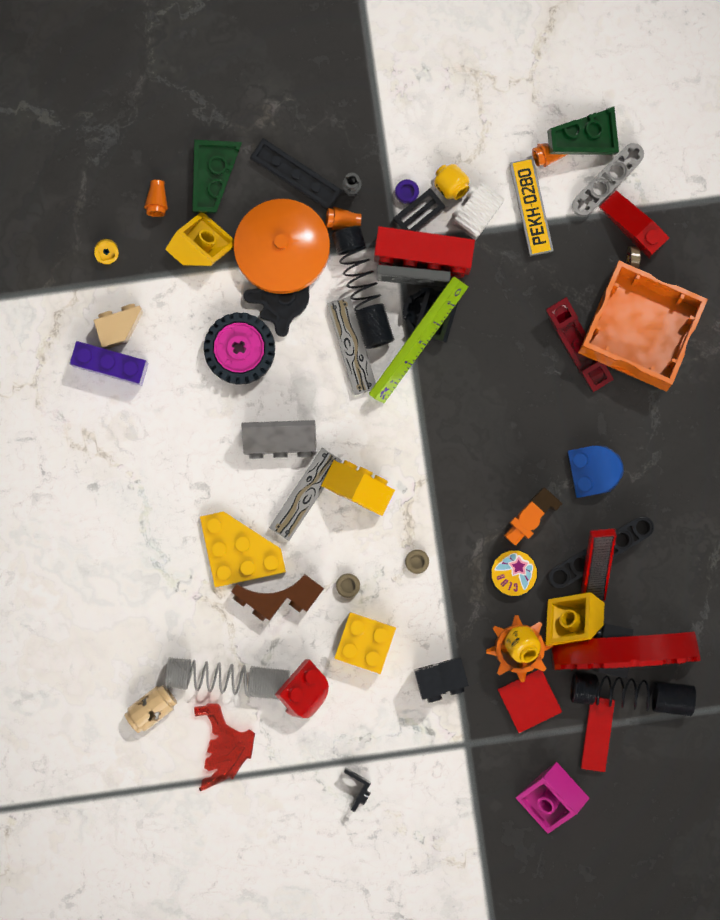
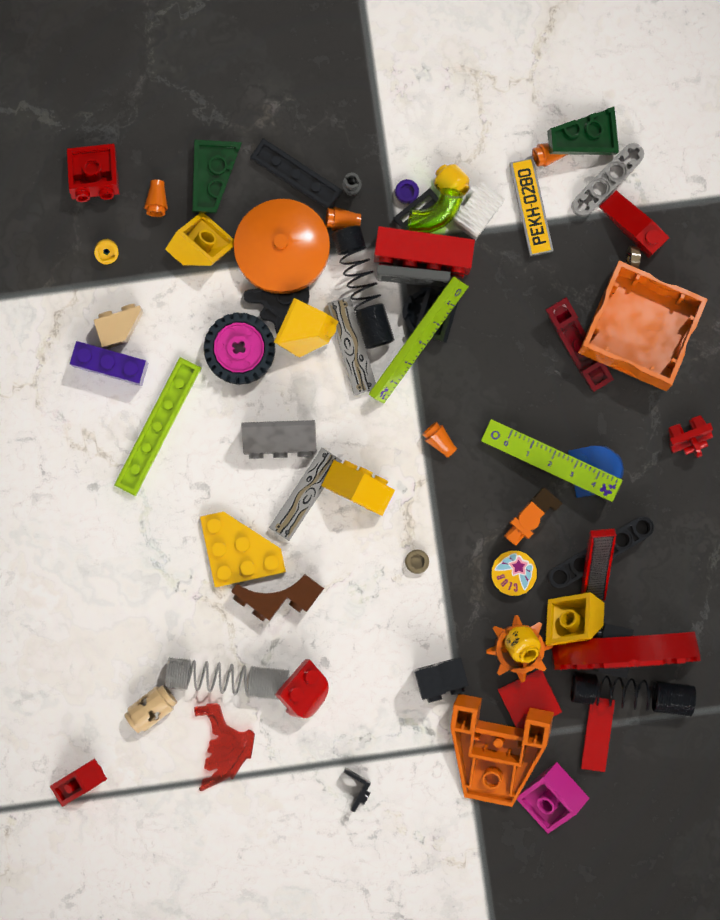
(78, 782): none -> red slope
(92, 172): none -> red plate
(157, 426): none -> lime tile
(305, 329): none -> yellow slope
(348, 585): dark tan tile -> none
(365, 642): yellow brick -> none
(439, 214): none -> clear neon green cylinder
(439, 439): none -> orange cone
(496, 757): none -> orange wedge
(552, 460): none -> lime tile
(692, 440): none -> red hips

